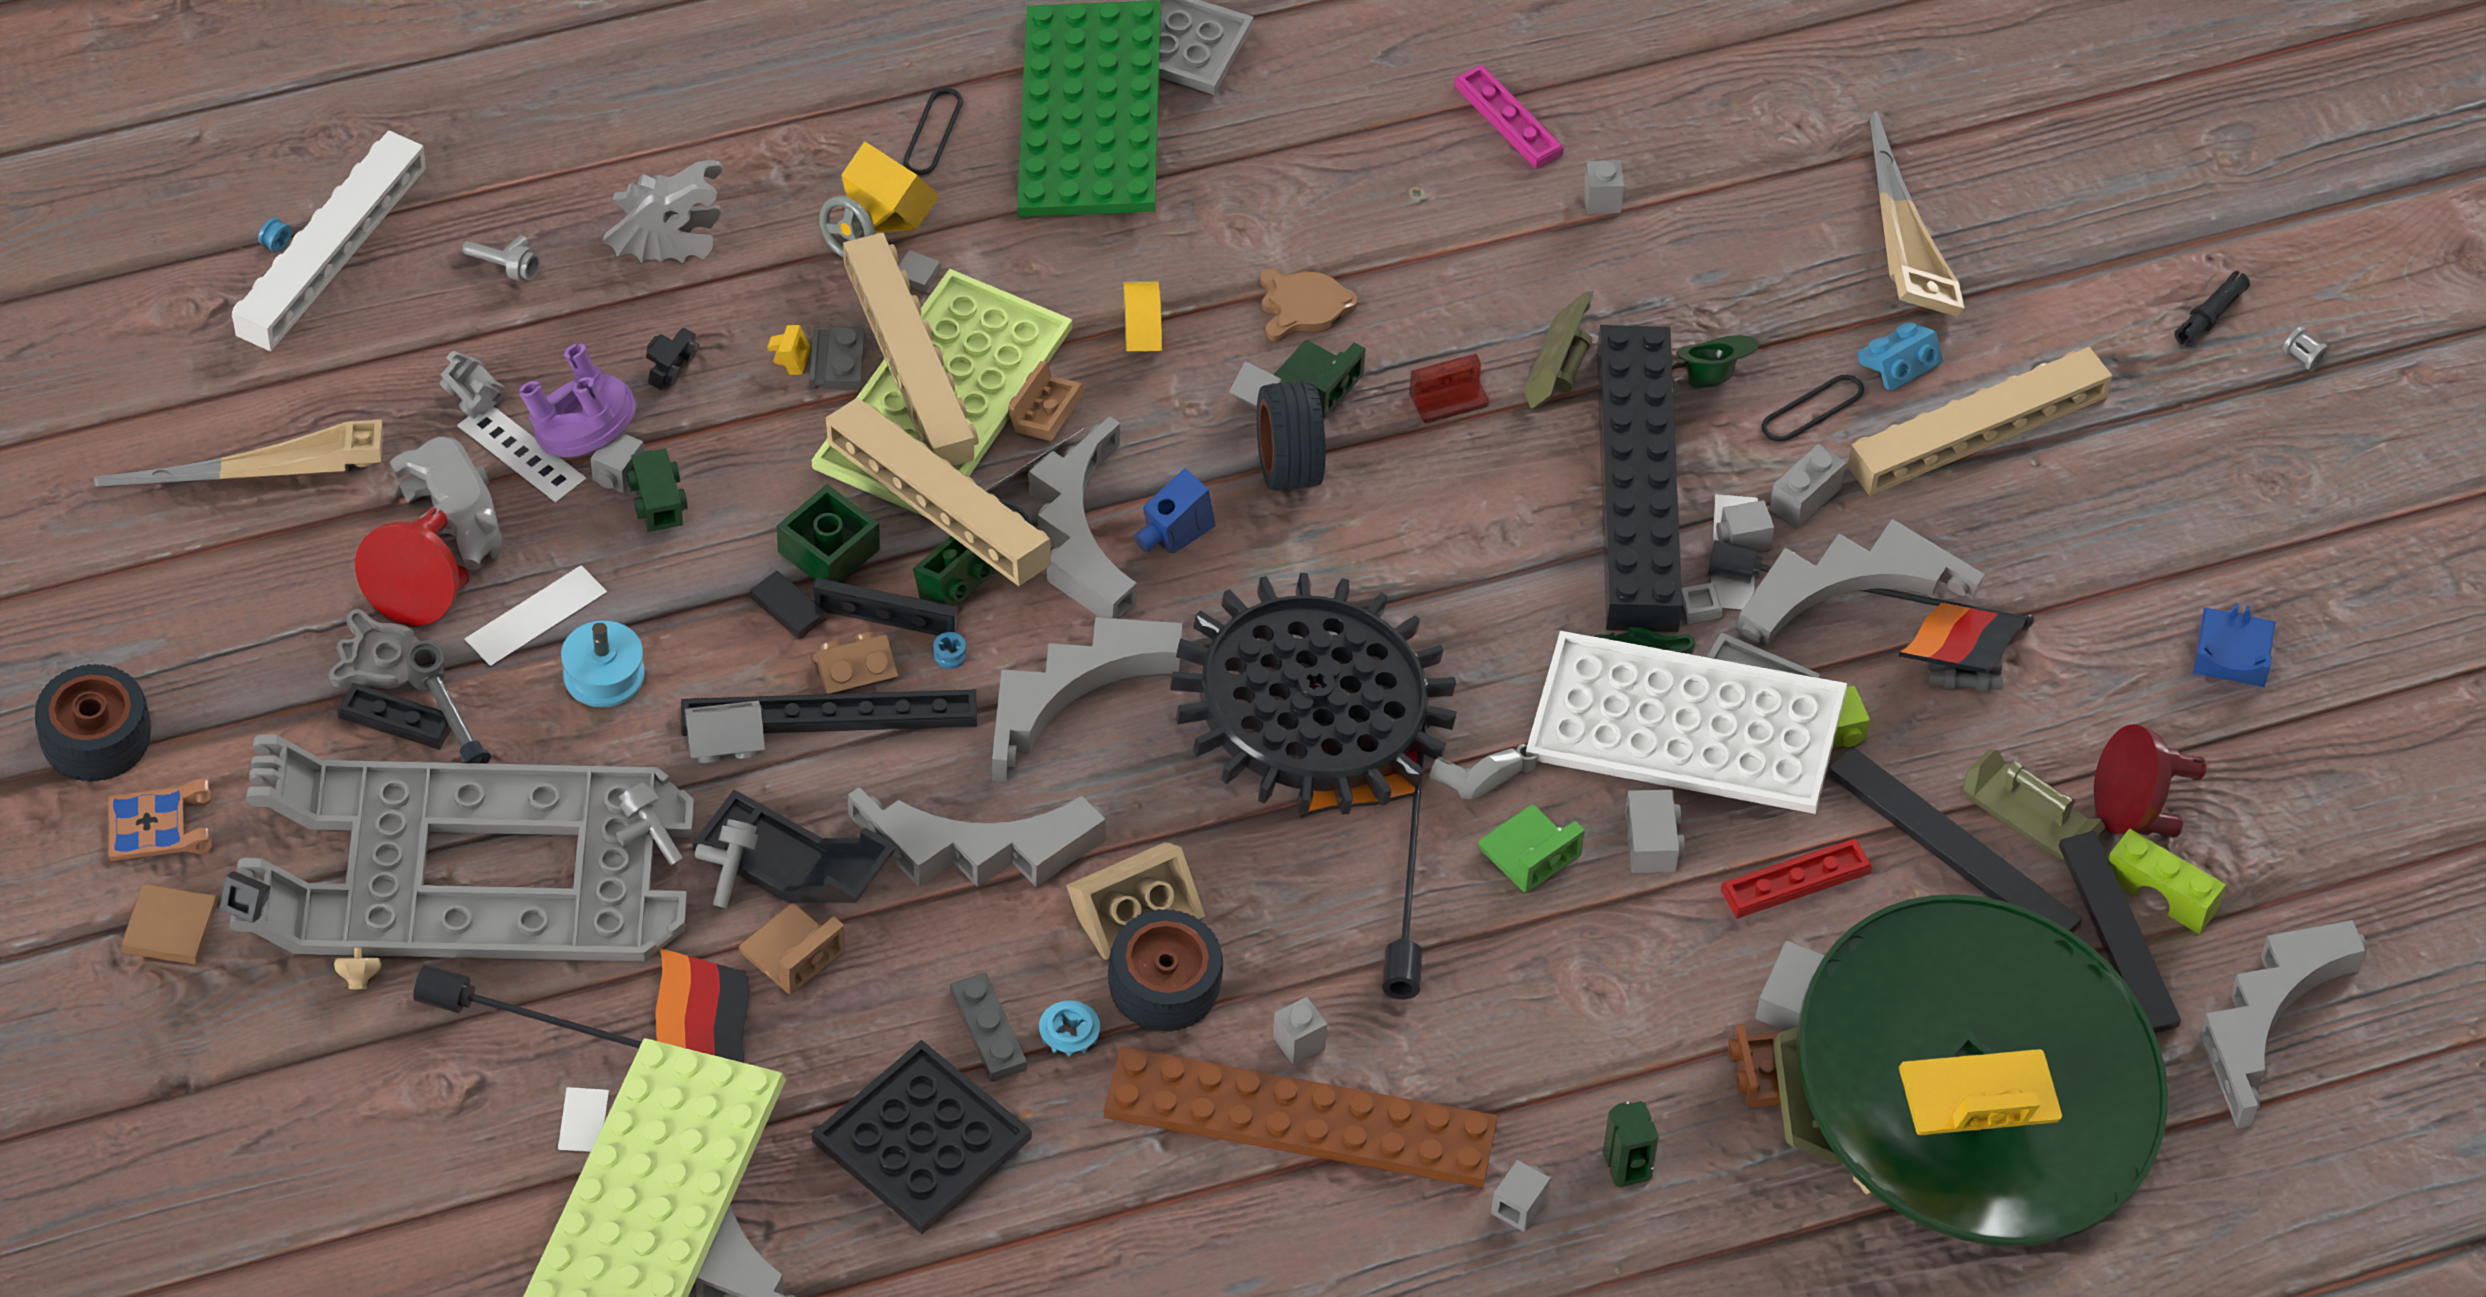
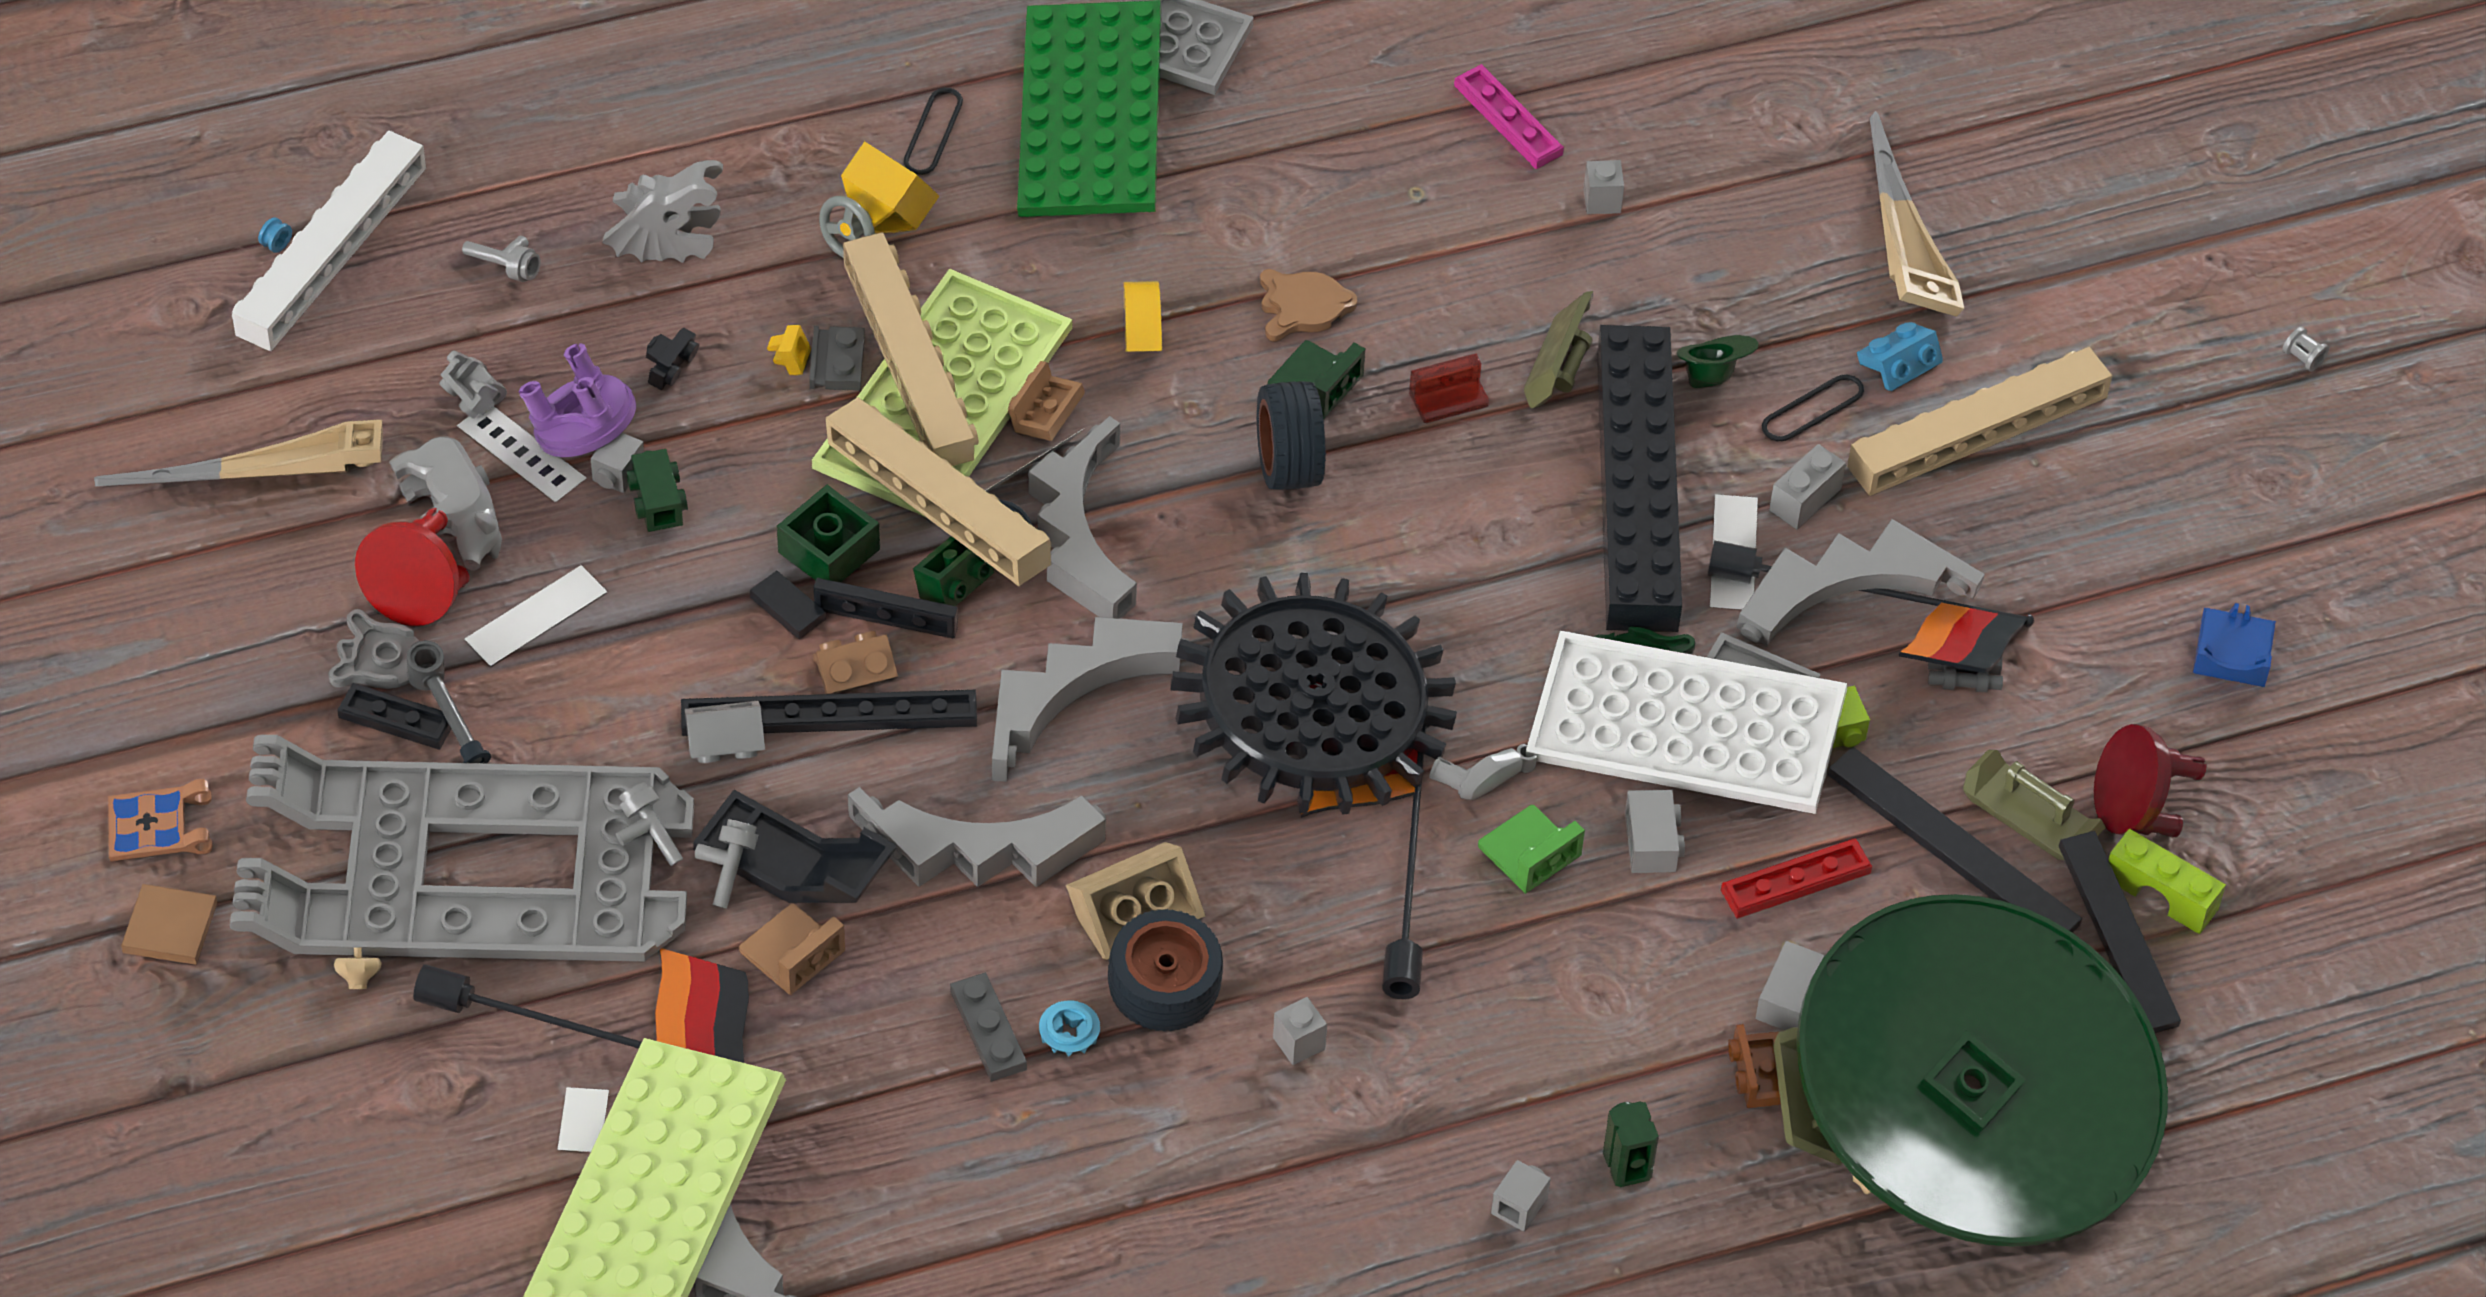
(92, 722): black wheel -> none
(244, 896): black tile -> none
(602, 663): medium azure wheel -> none
(920, 270): light grey tile -> none
(921, 1136): black plate -> none
(944, 657): dark azure bush -> none
(1177, 514): blue torso -> none
(1249, 382): light grey brick -> none
(1301, 1116): dark orange plate -> none
(1701, 603): light grey tile -> none
(1746, 525): light grey brick -> none
(1980, 1092): yellow bracket -> none
(2205, 315): black pin -> none
(2293, 966): light grey arch -> none

